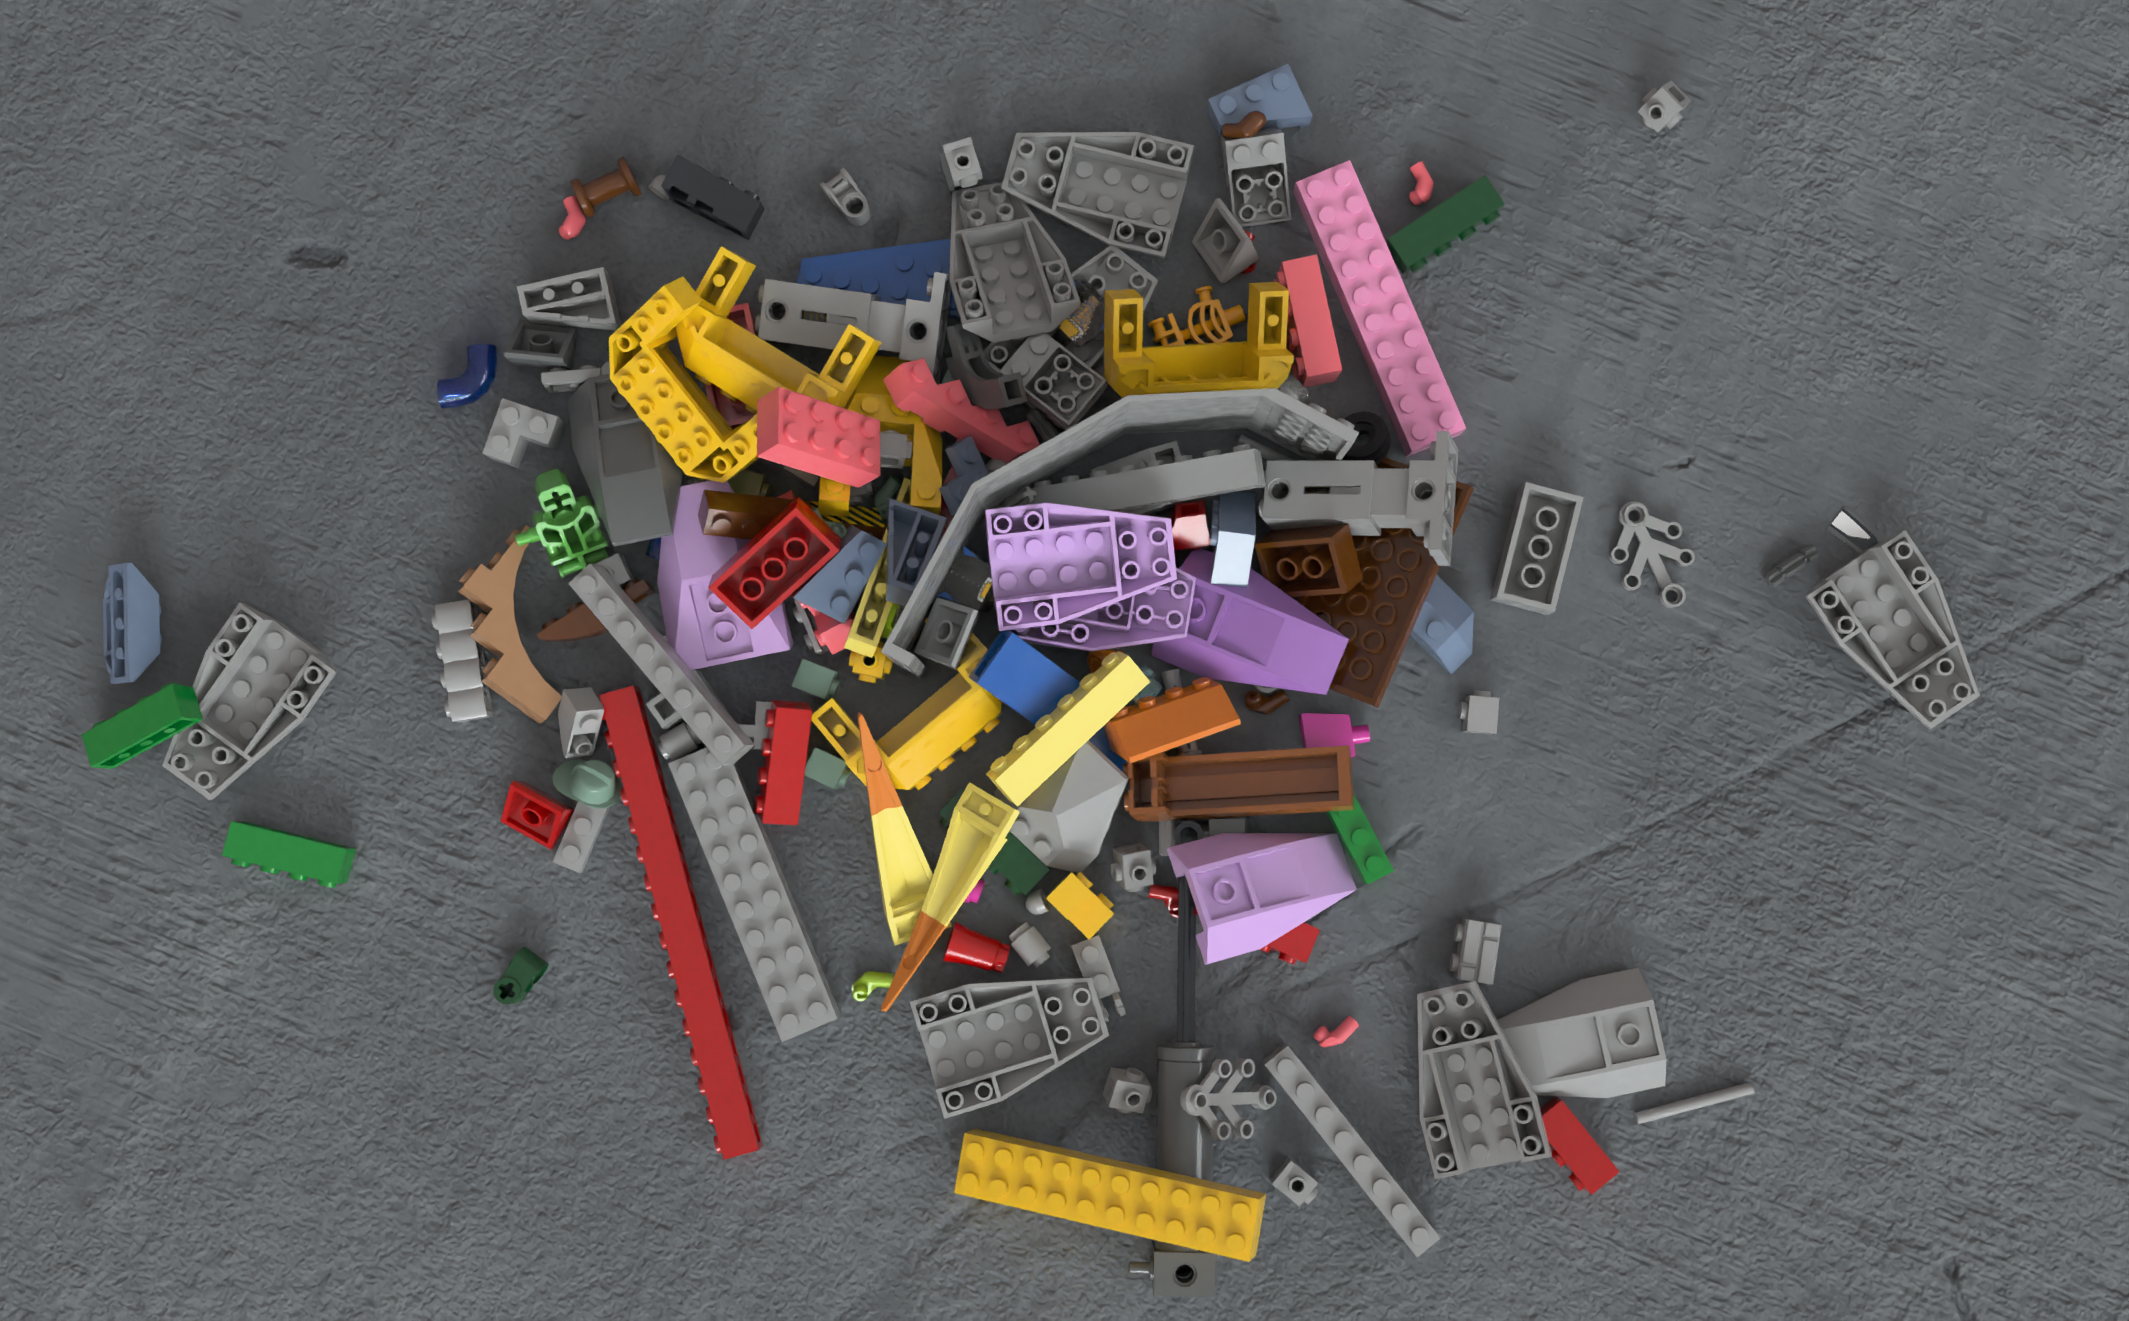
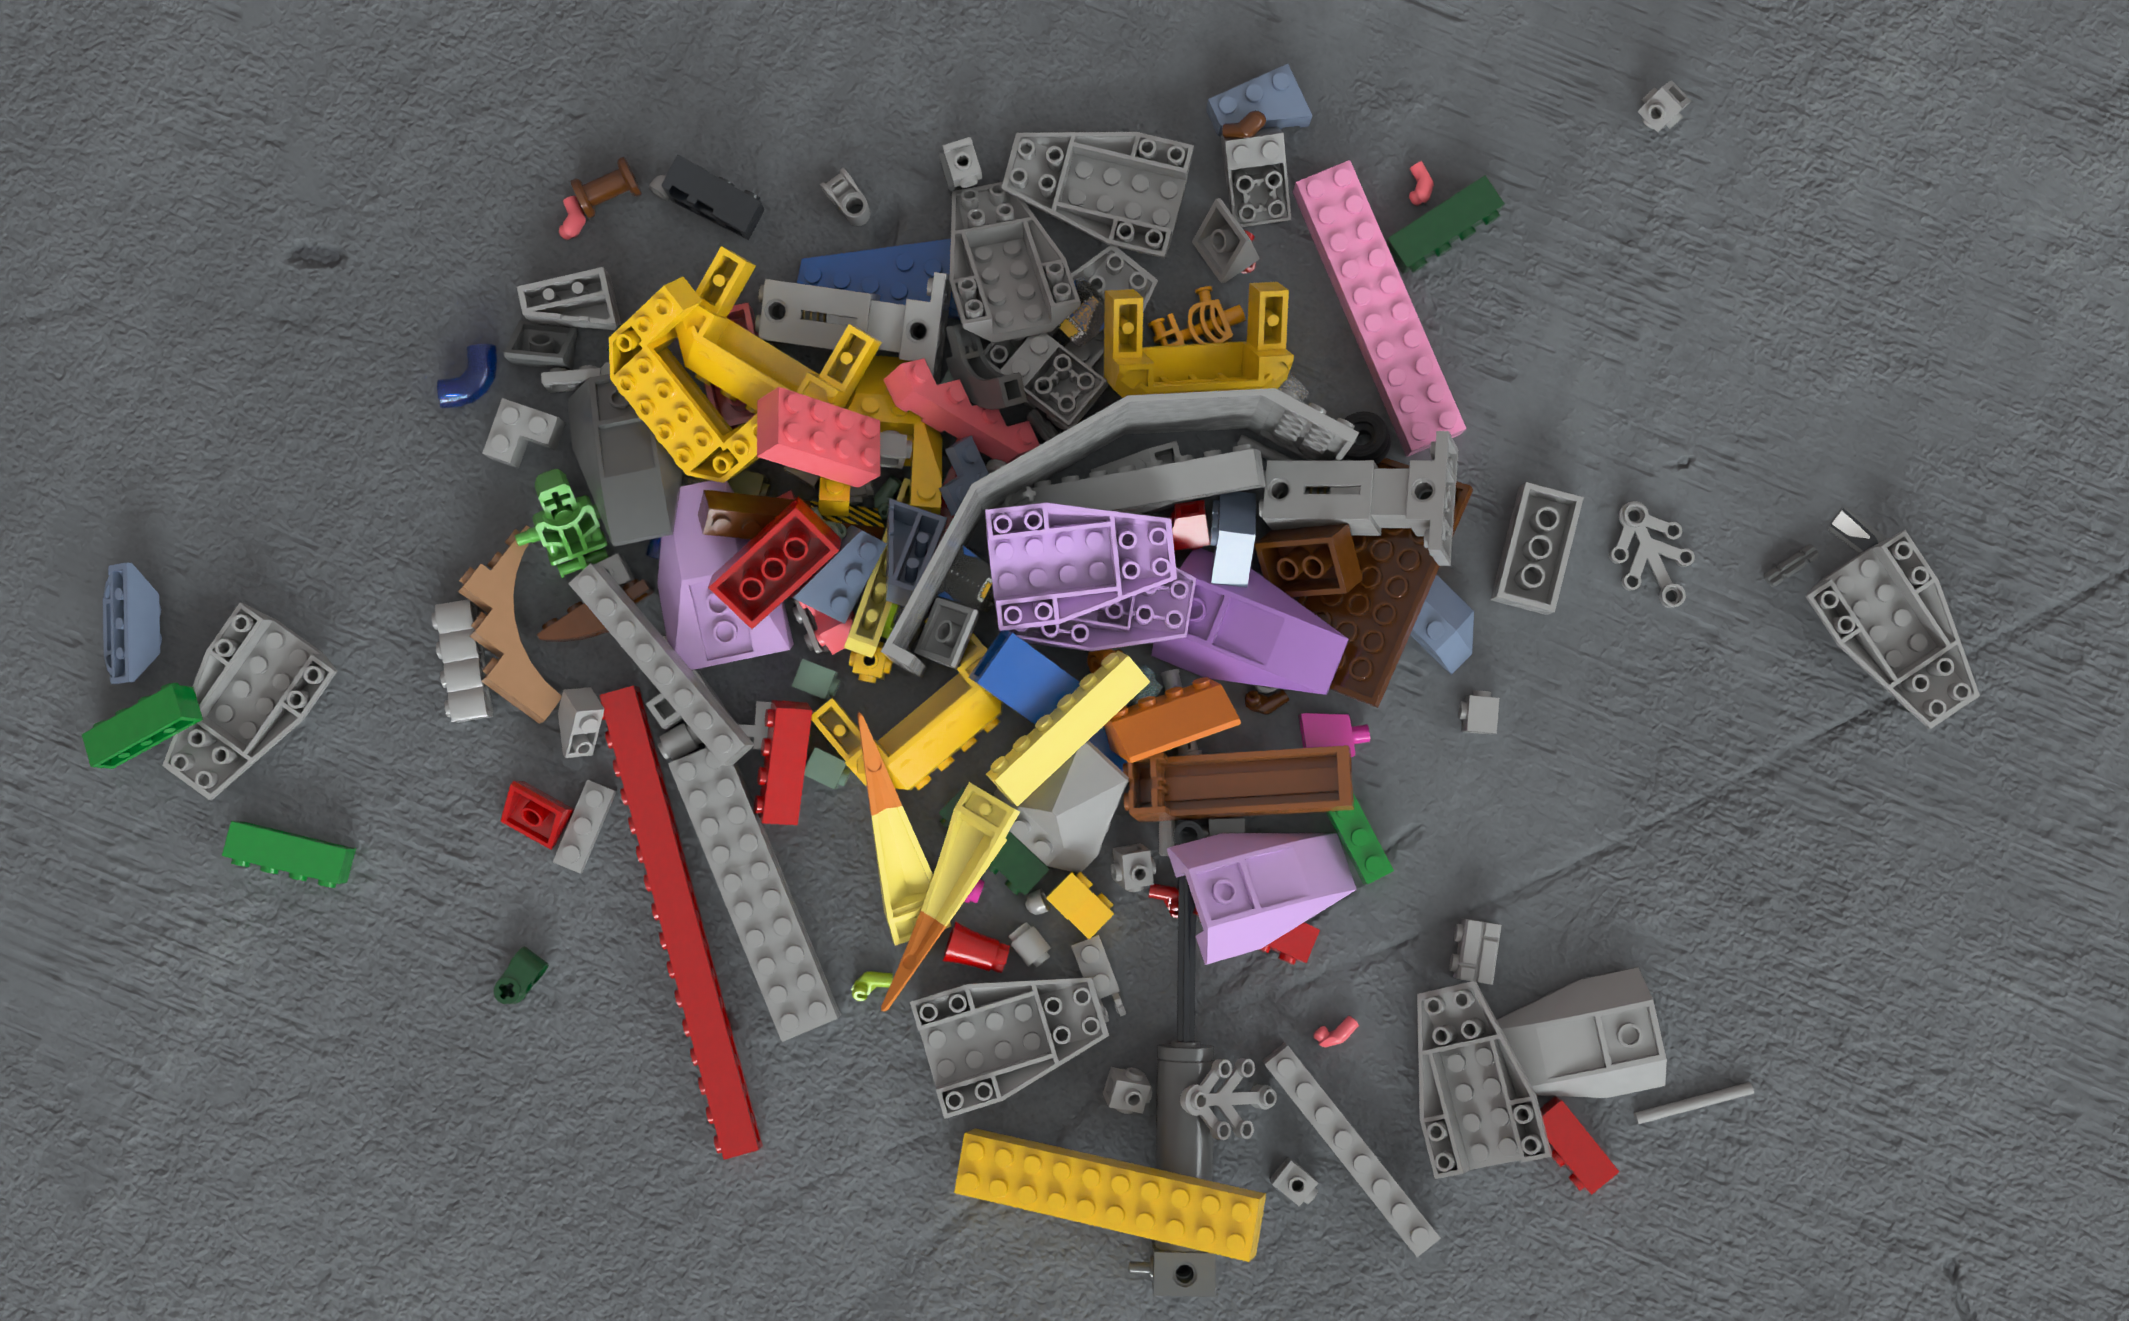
(588, 782): sand green piece -> none
(1309, 323): coral brick -> none

